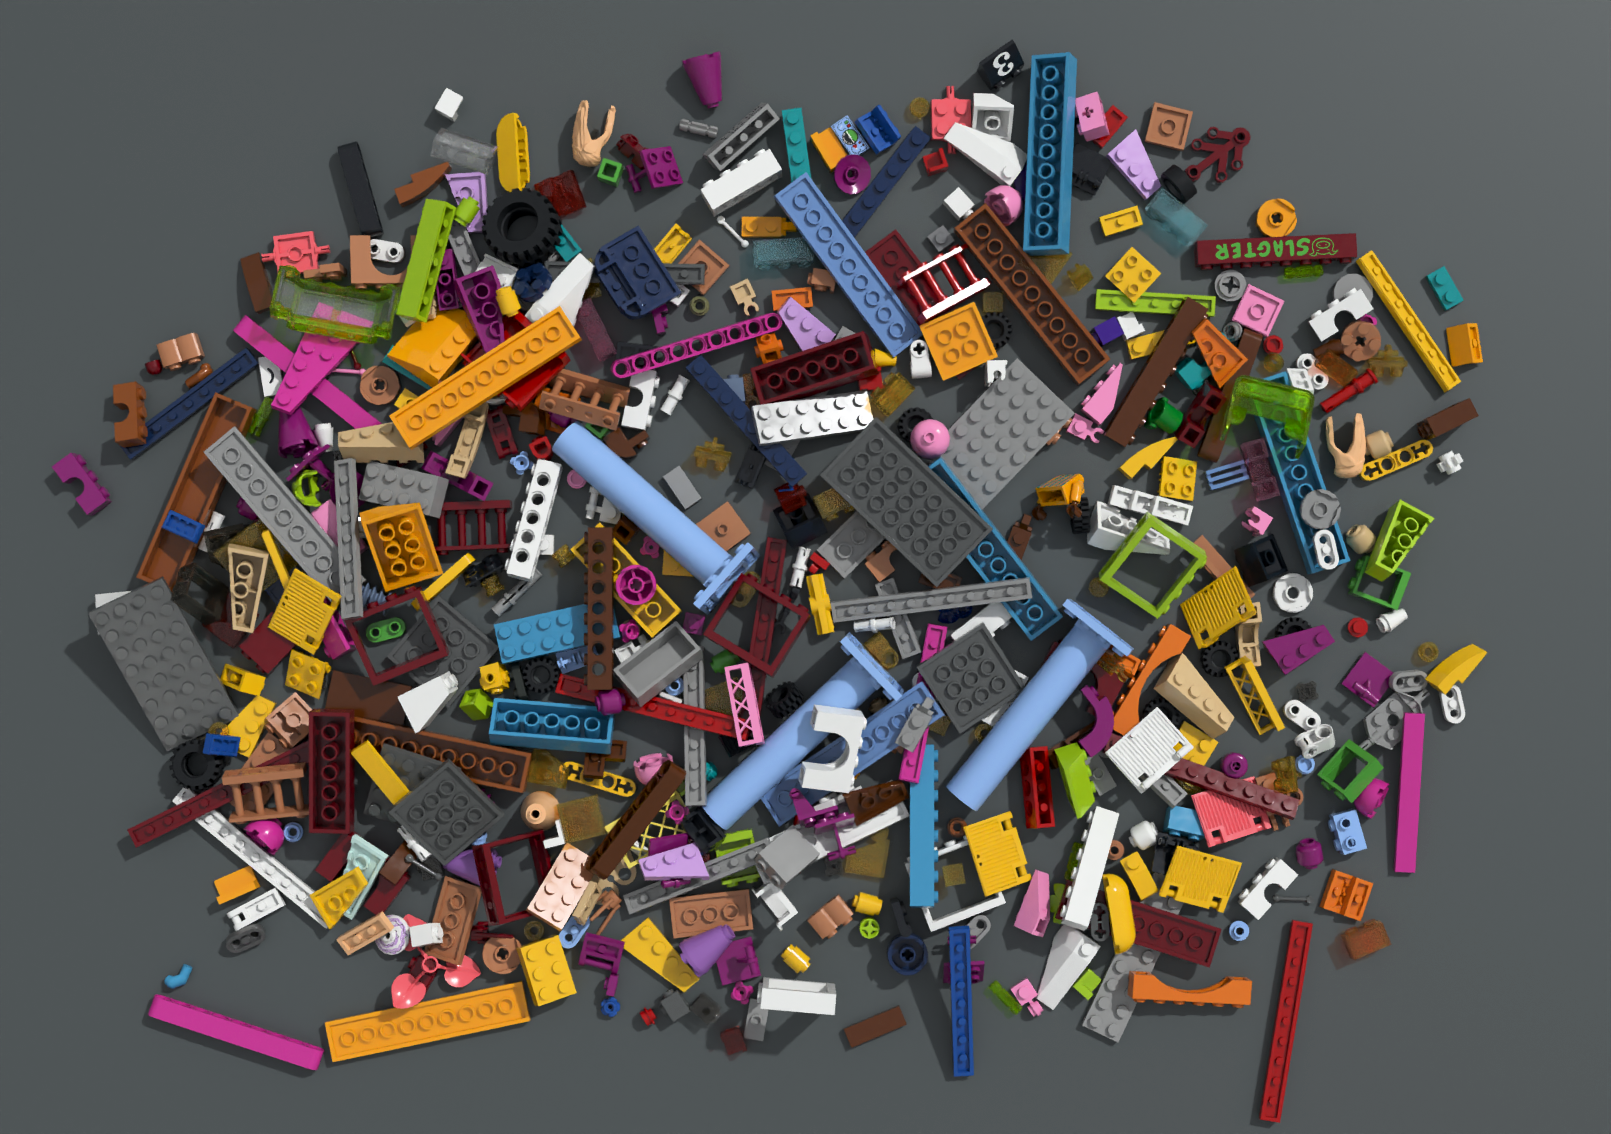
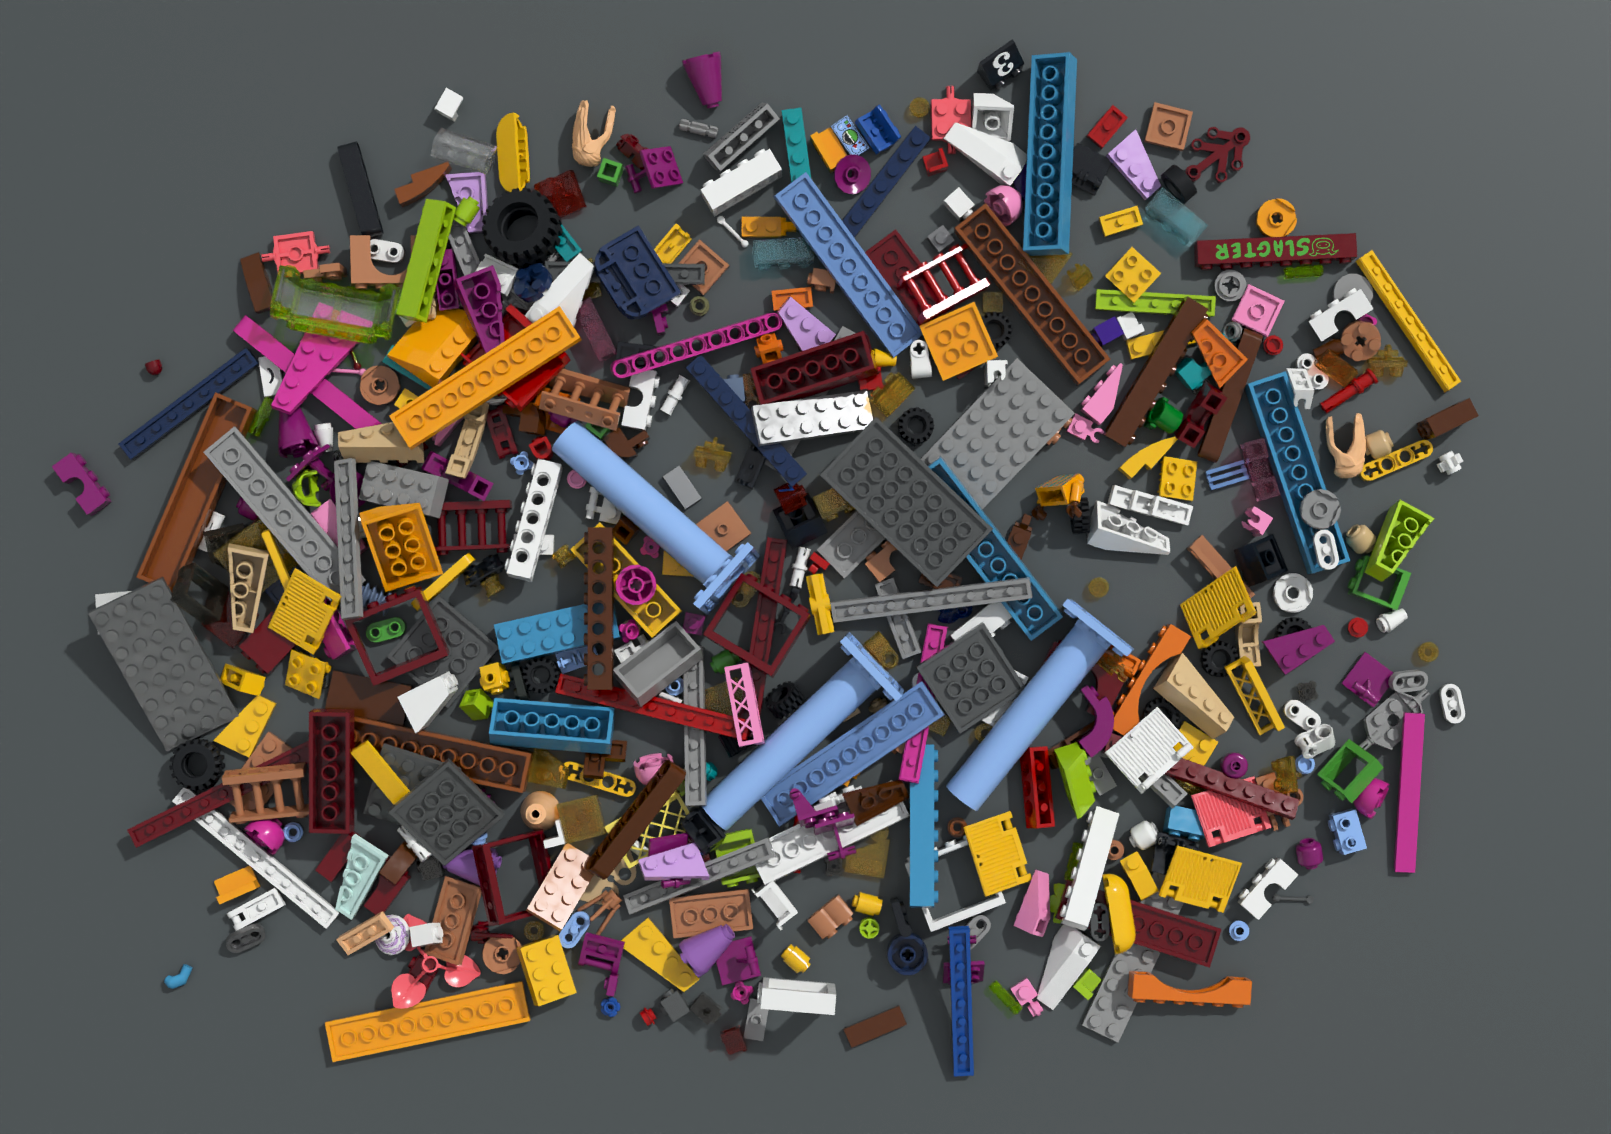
(133, 429): dark orange arch -> none
(180, 351): nougat brick -> none
(183, 526): blue plate -> none
(205, 370): dark orange arm -> none
(213, 728): clear yellow plate -> none
(221, 745): blue plate -> none
(235, 1032): dark pink beam -> none
(289, 721): nougat plate -> none
(338, 896): yellow wing -> none
(409, 859): dark grey hinge -> none
(499, 608): light grey pin -> none
(507, 301): yellow brick -> none
(587, 903): tan tile -> none
(609, 701): magenta head -> none
(678, 818): dark pink plate -> none
(744, 294): tan plate -> none
(786, 857): light grey panel -> none
(839, 774): white arch -> none
(874, 624): white pin -> none
(916, 725): light grey hinge -> none
(930, 439): bright pink cylinder -> none
(953, 874): clear yellow plate -> none
(1091, 117): bright pink brick -> none
(1127, 547): lime window -> none
(1272, 367): clear yellow plate -> none
(1273, 402): clear neon green windscreen -> none
(1285, 1021): red plate -> none
(1346, 895): orange slope -> none
(1365, 939): clear orange brick -> none
(1444, 288): teal plate -> none
(1455, 668): yellow slope -> none
(1464, 344): light orange panel -> none

